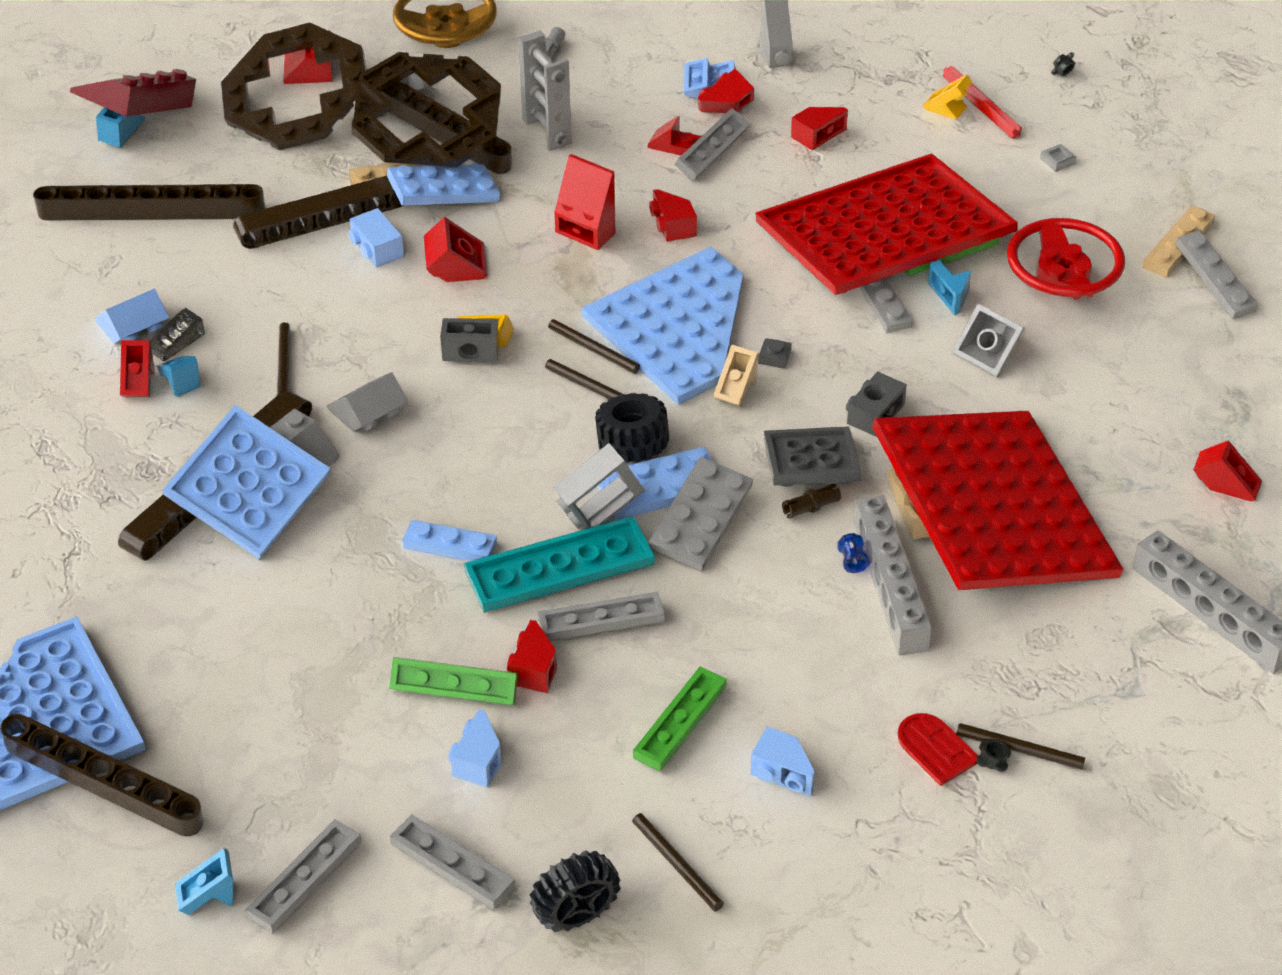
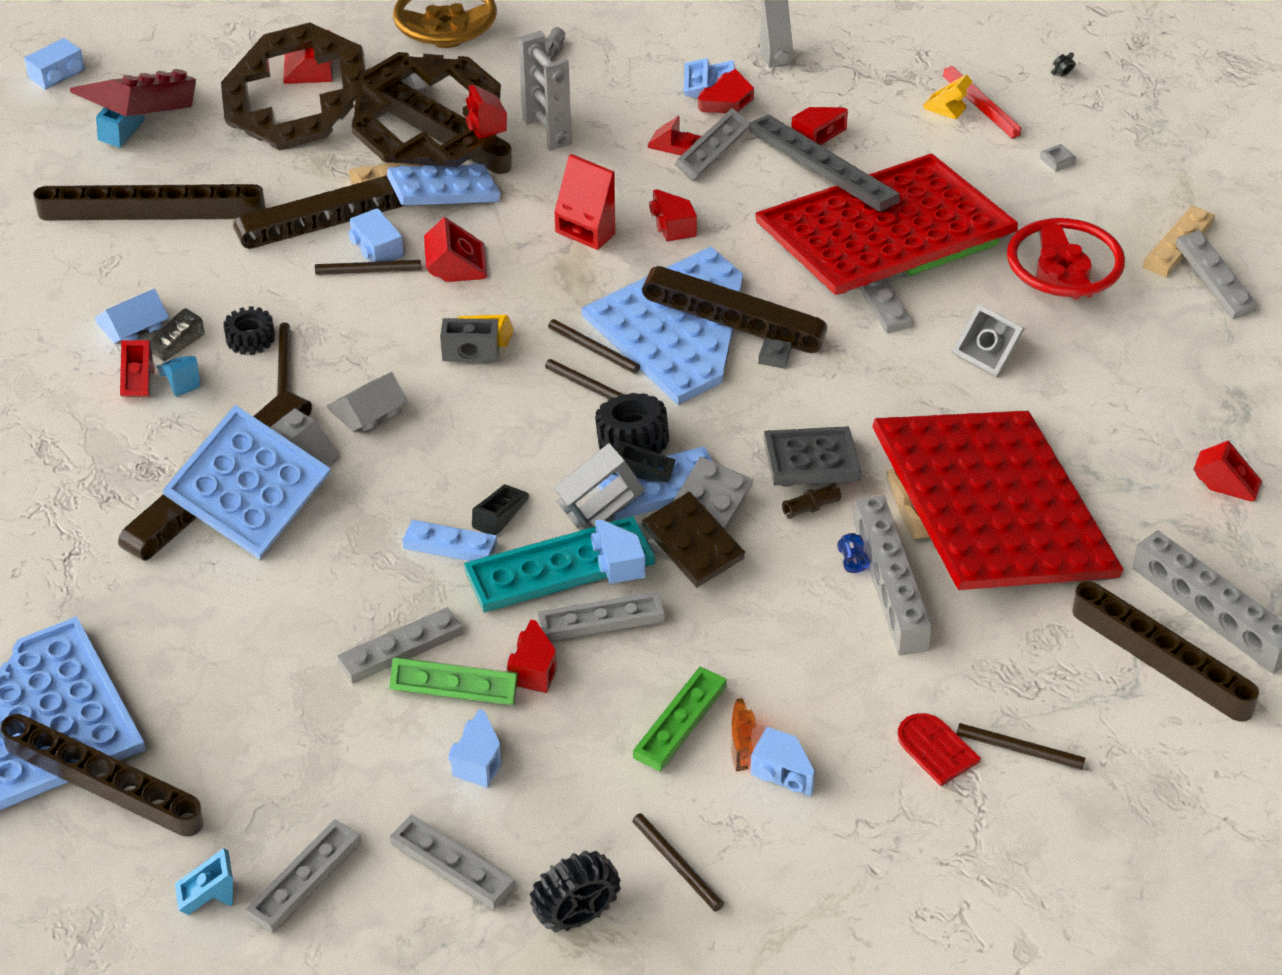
(54, 63): none -> light blue brick
(240, 339): none -> black tyre
(364, 267): none -> dark brown bar
(401, 643): none -> light grey plate
(485, 113): none -> red slope
(495, 511): none -> pearl dark grey slope
(619, 552): none -> light blue slope
(638, 459): none -> pearl dark grey slope
(693, 539): none -> dark brown plate
(734, 309): none -> dark brown beam
(736, 375): tan slope -> none
(741, 729): none -> clear orange slope
(825, 163): none -> dark grey plate
(878, 398): dark grey brick -> none
(949, 287): dark azure slope -> none
(993, 755): pearl dark grey plate -> none
(1165, 651): none -> dark brown beam

